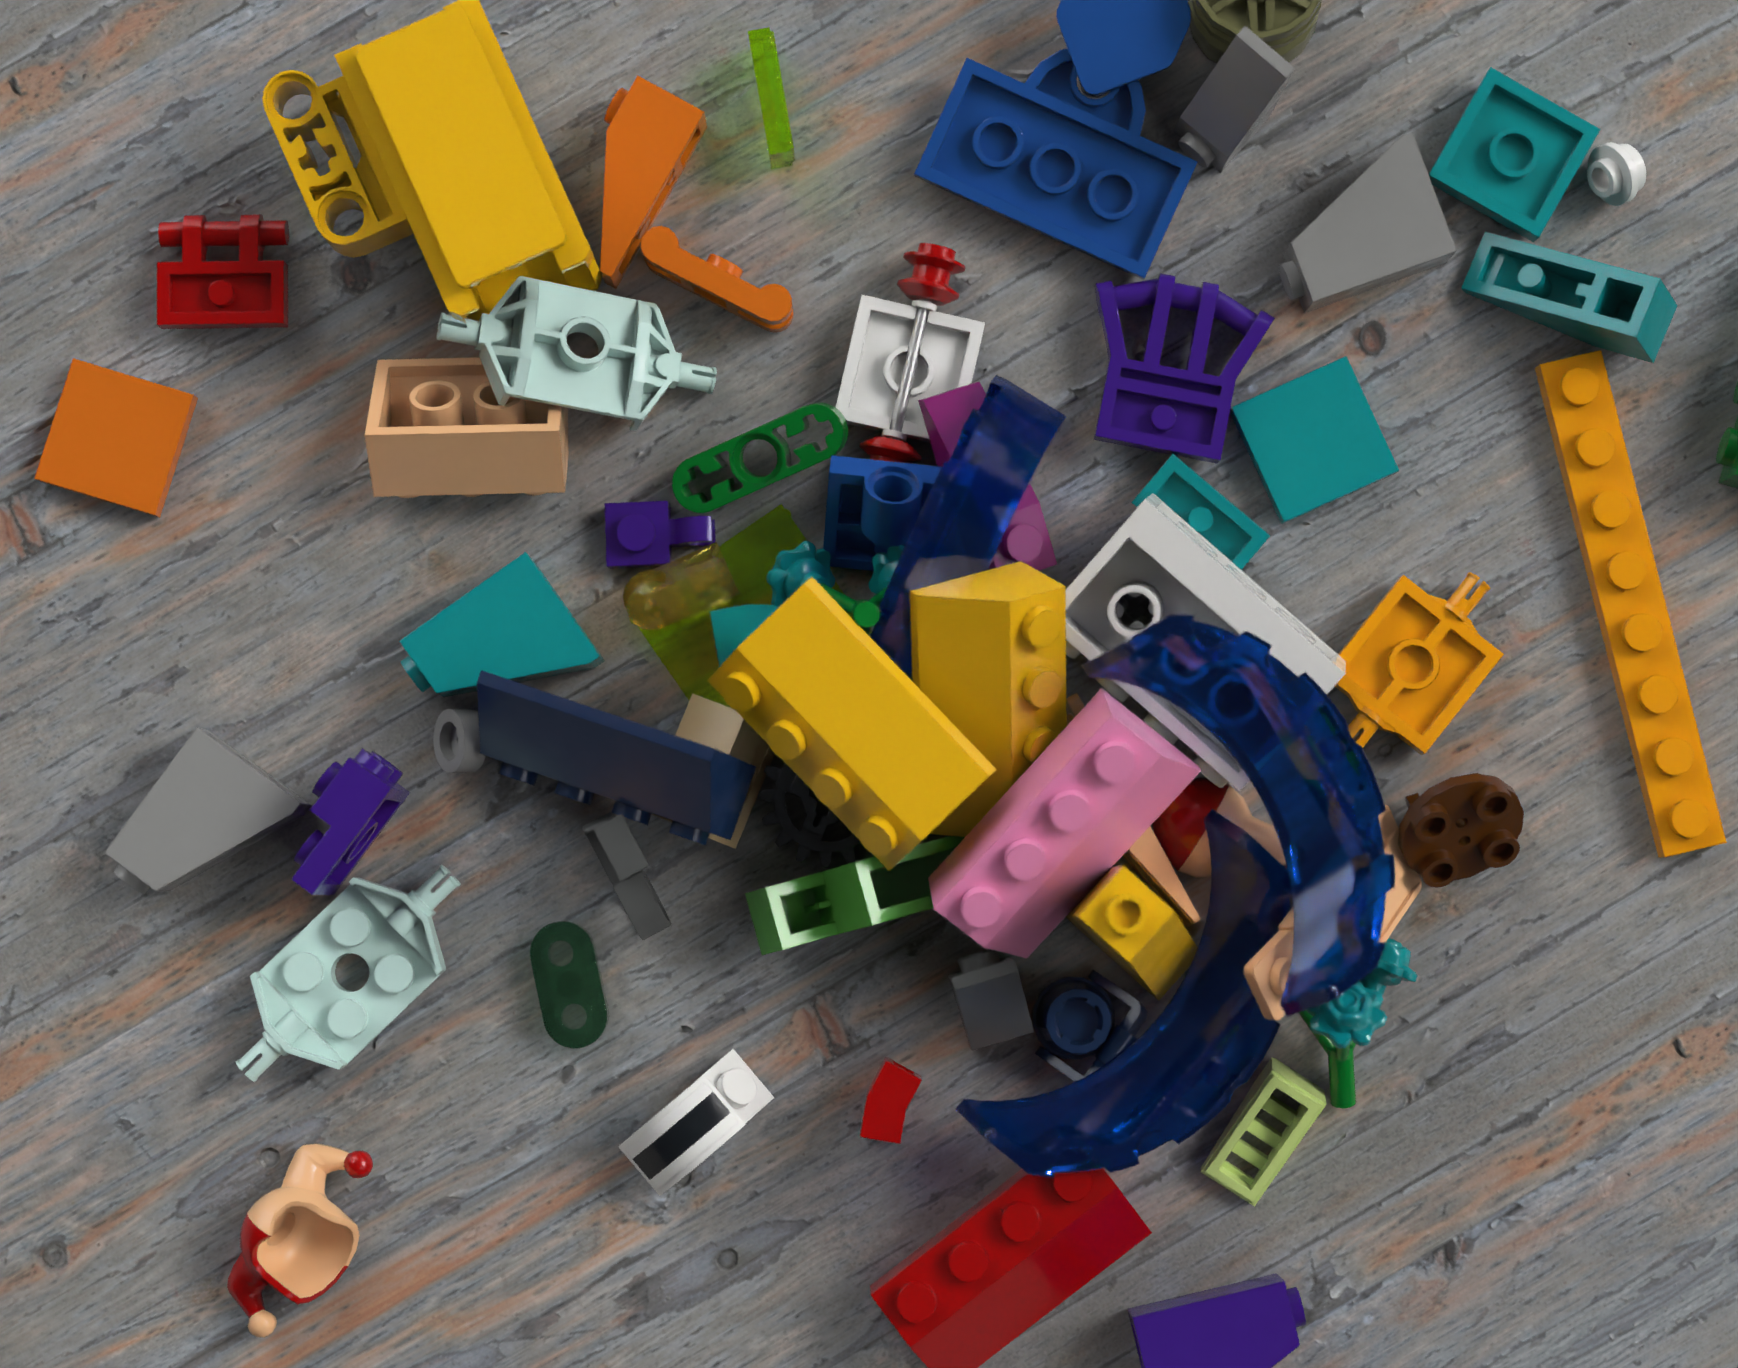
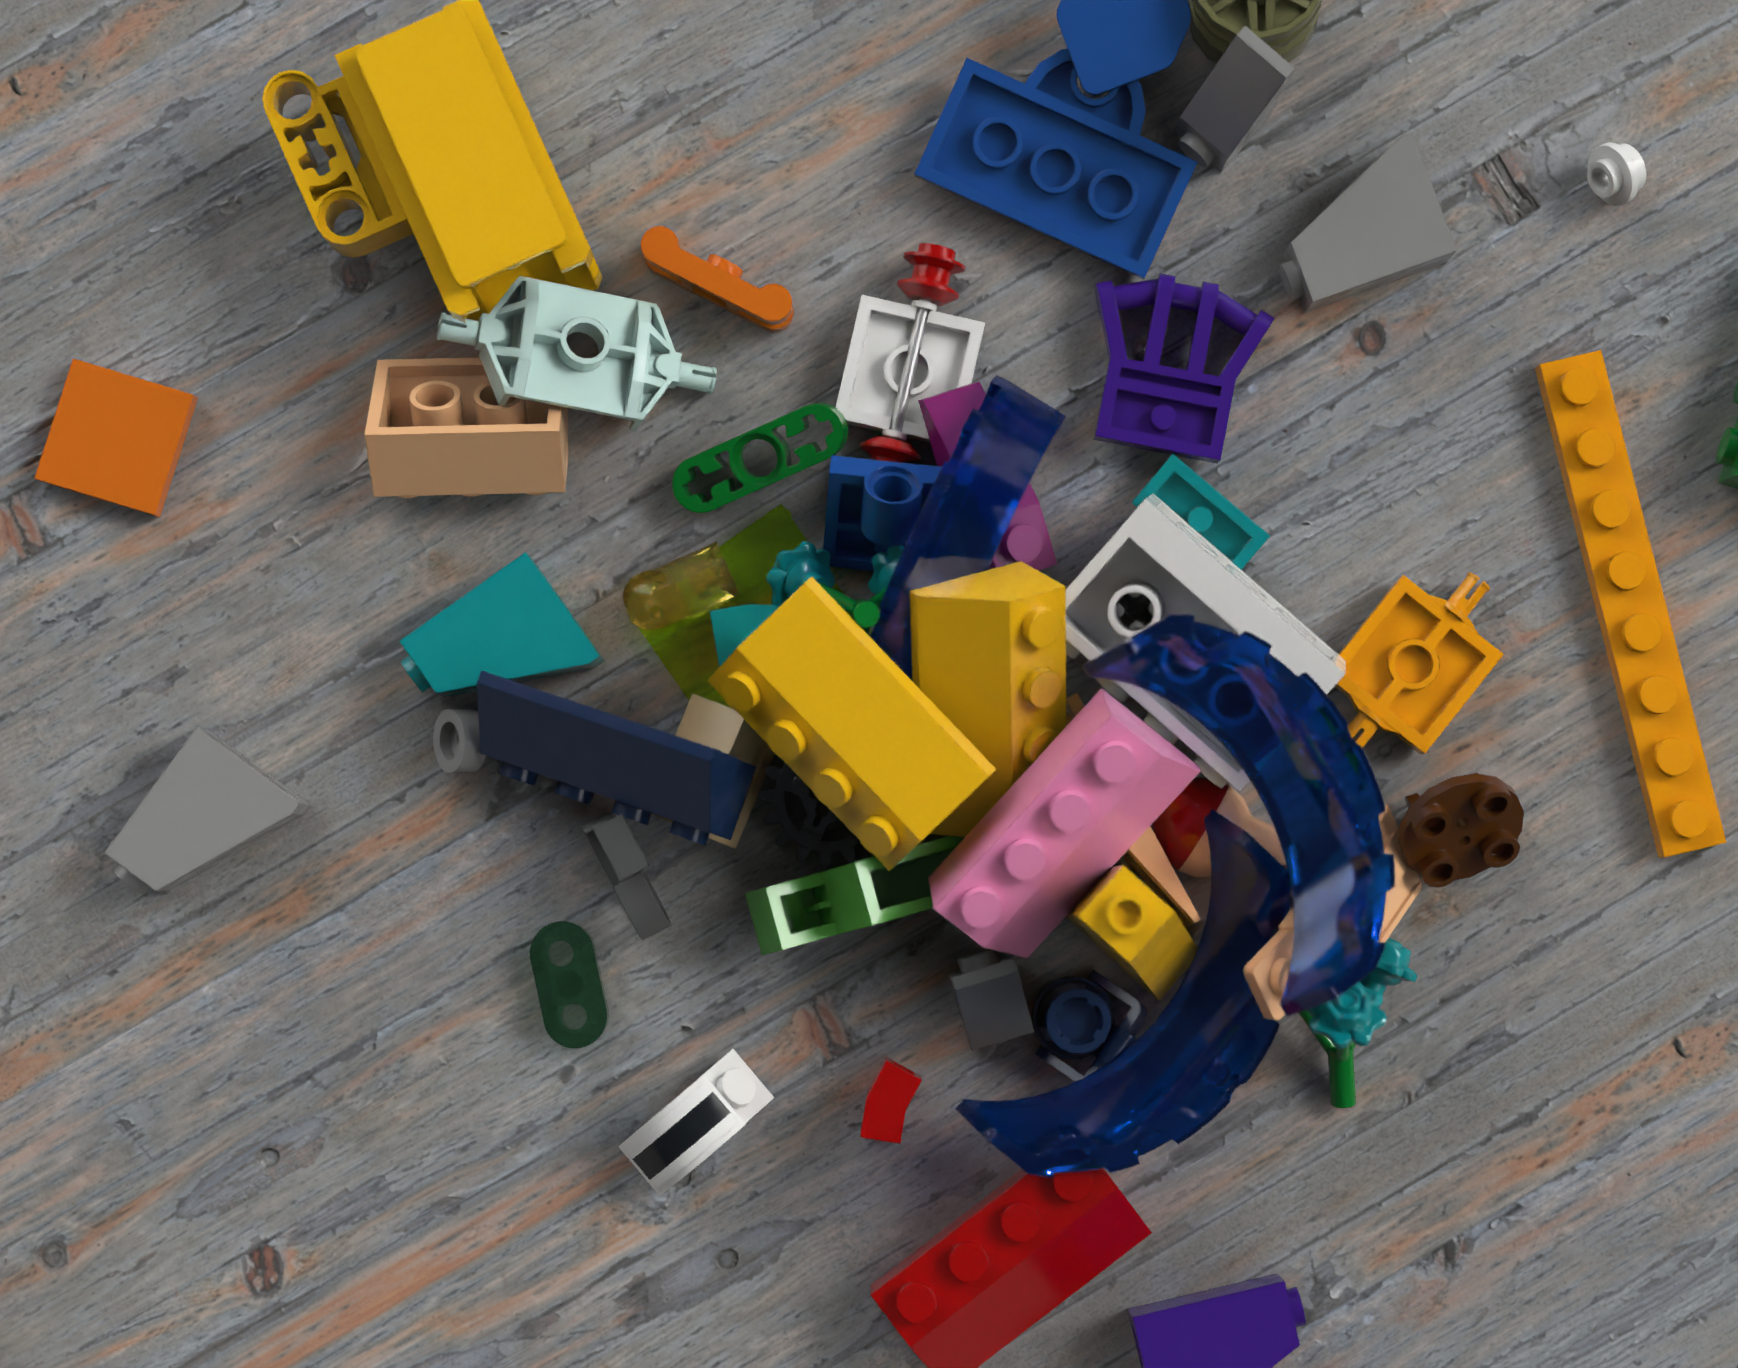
(222, 292): red plate -> none
(296, 1236): light nougat piece -> none
(298, 989): light aqua plate -> none
(357, 806): dark purple plate -> none
(644, 156): orange slope -> none
(645, 533): dark purple plate -> none
(771, 98): clear neon green tile -> none
(1259, 1097): yellowish green slope -> none
(1313, 440): teal tile -> none
(1512, 154): teal plate -> none
(1573, 295): teal slope -> none

